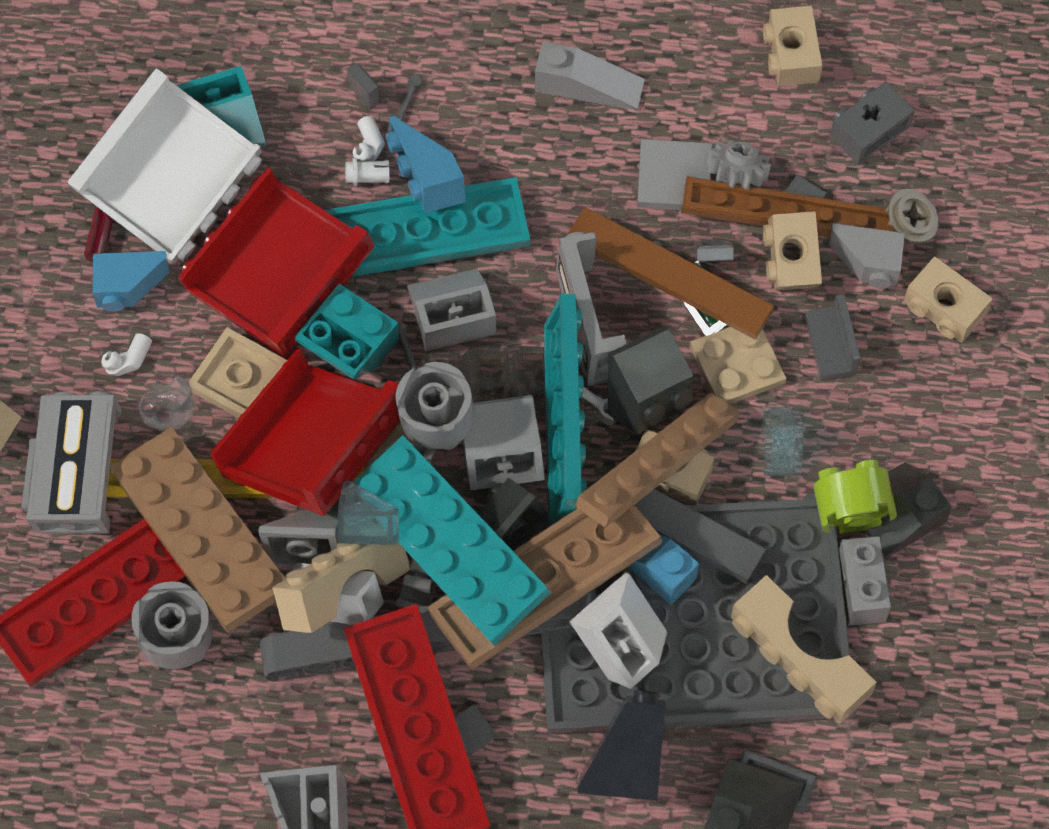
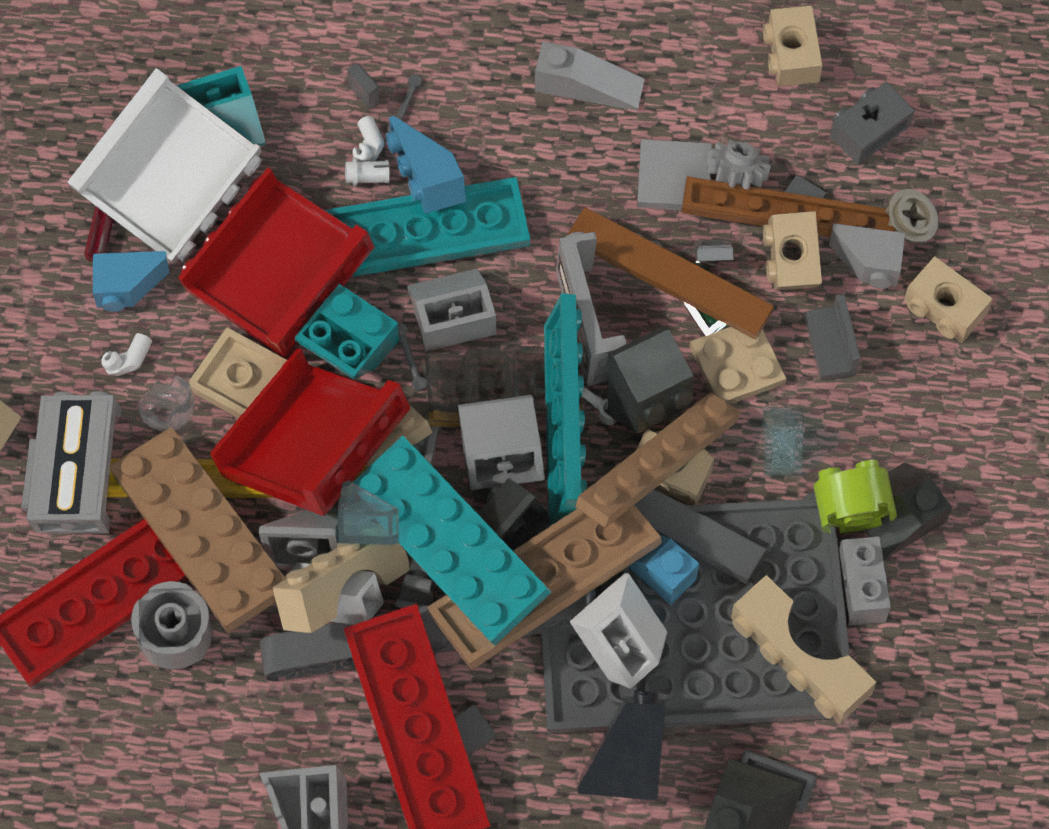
(418, 407): light grey brick -> none

